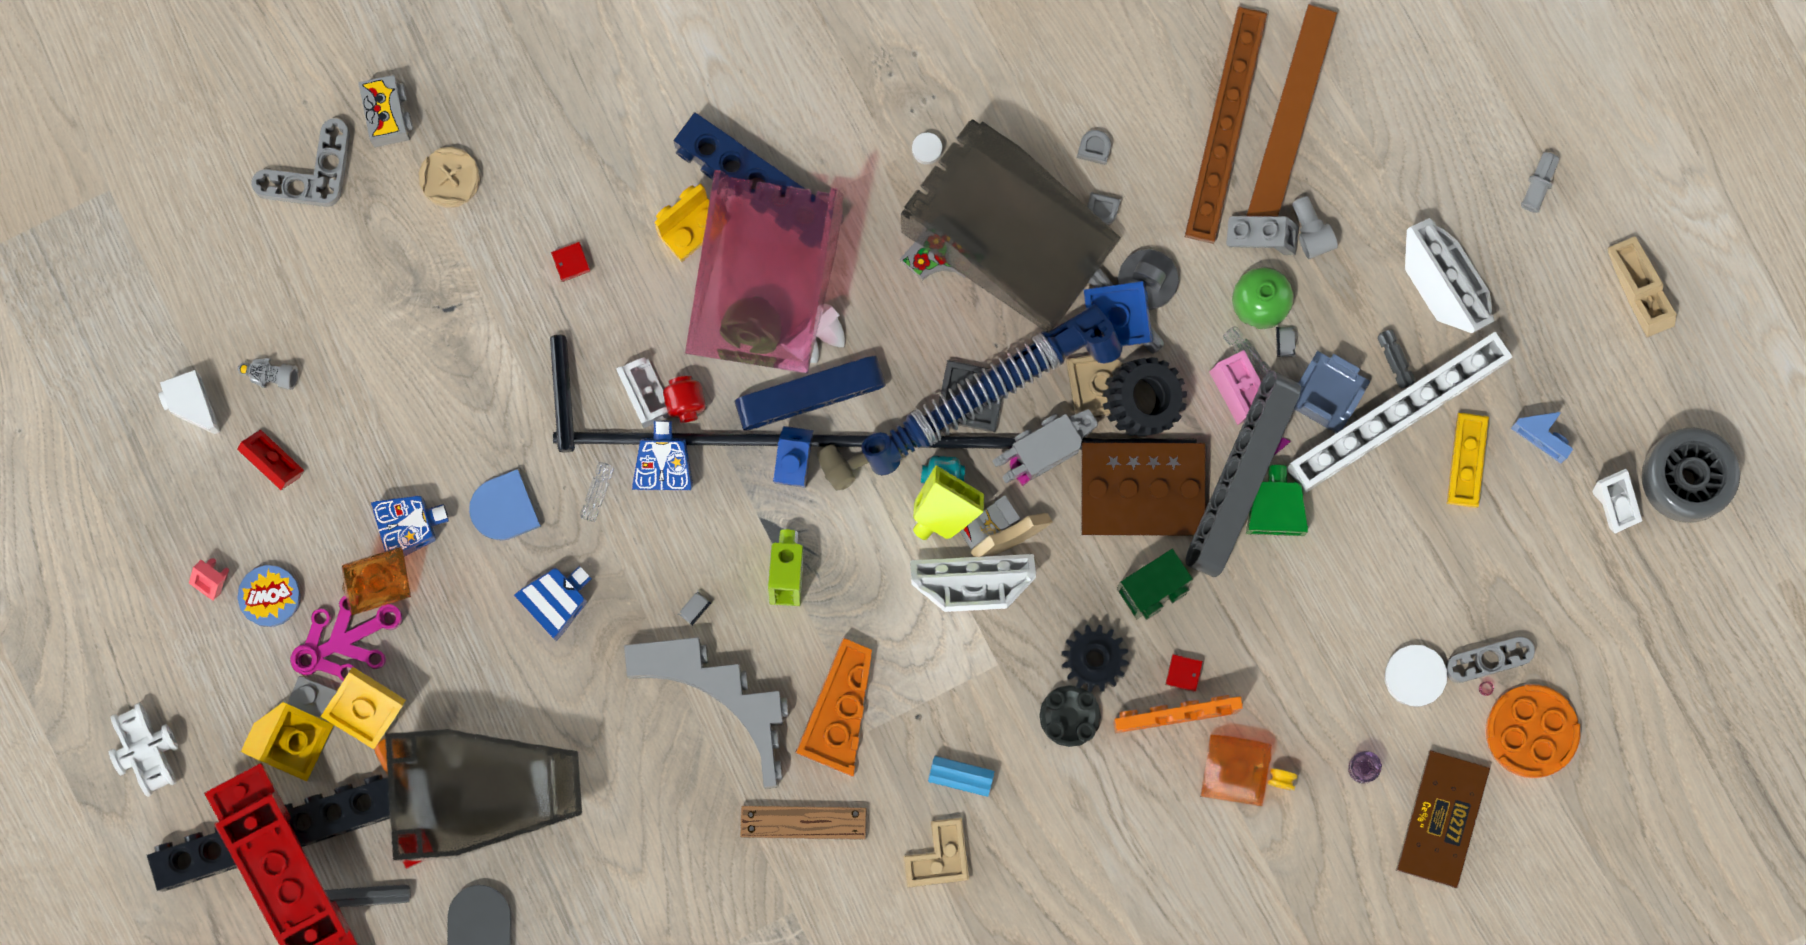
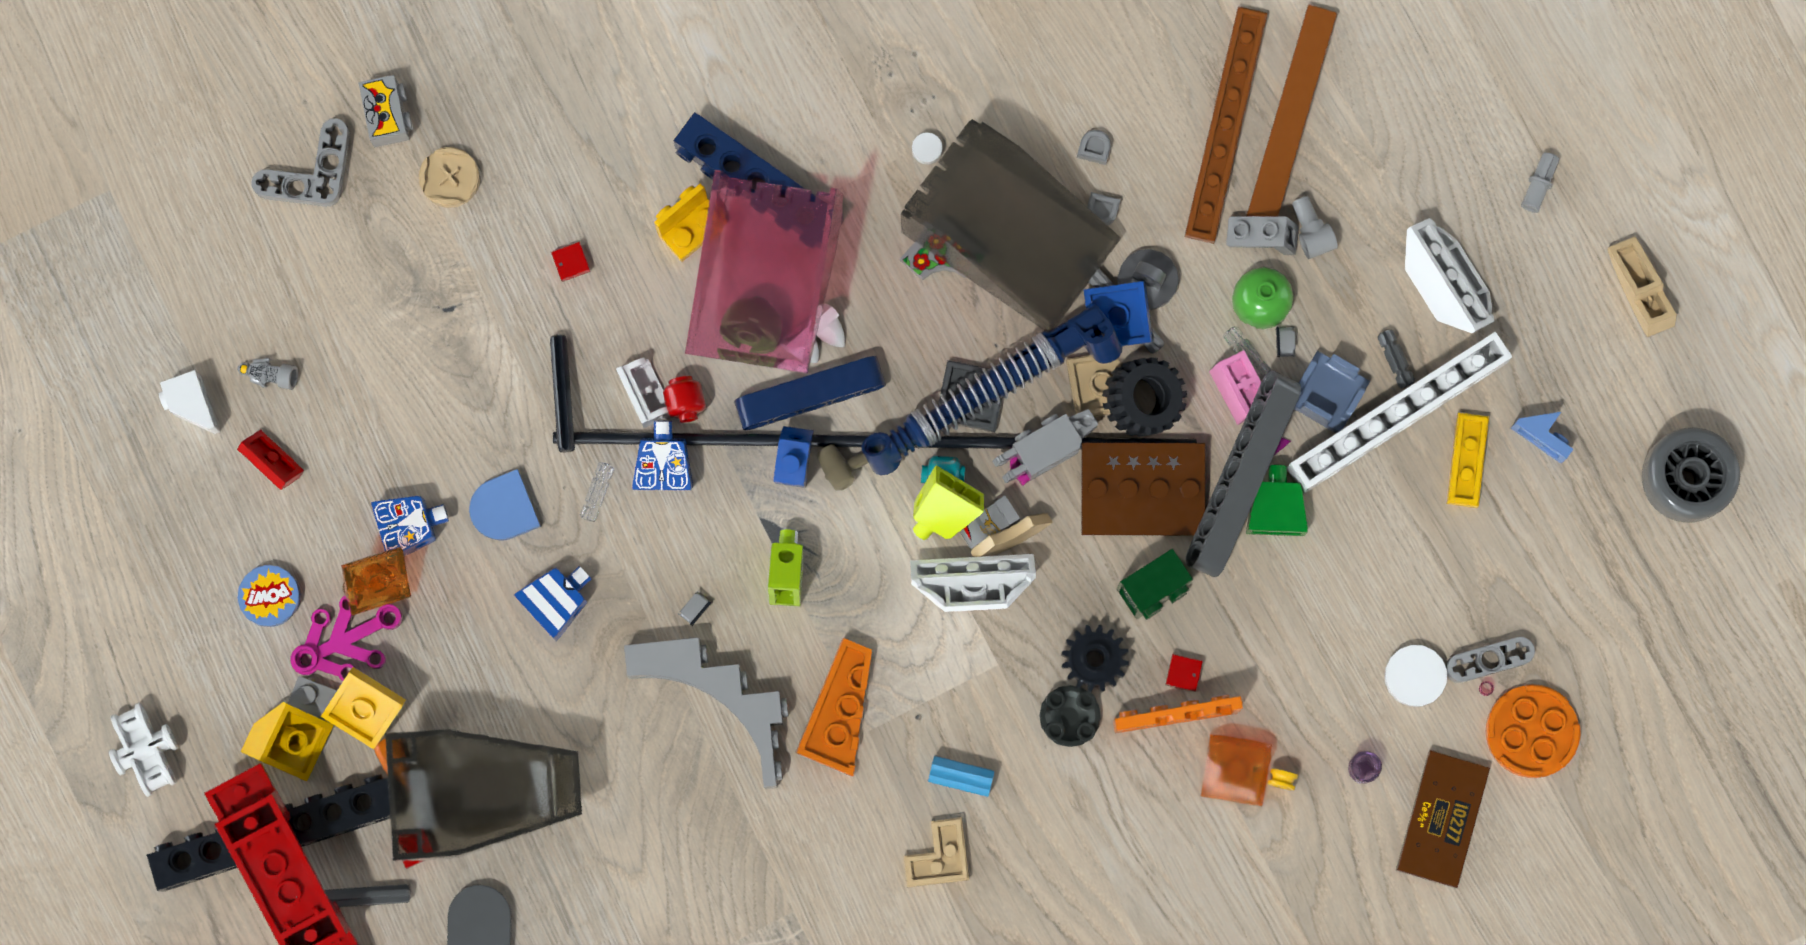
(208, 579): coral tile -> none
(803, 822): medium nougat tile -> none
(1618, 500): white slope -> none

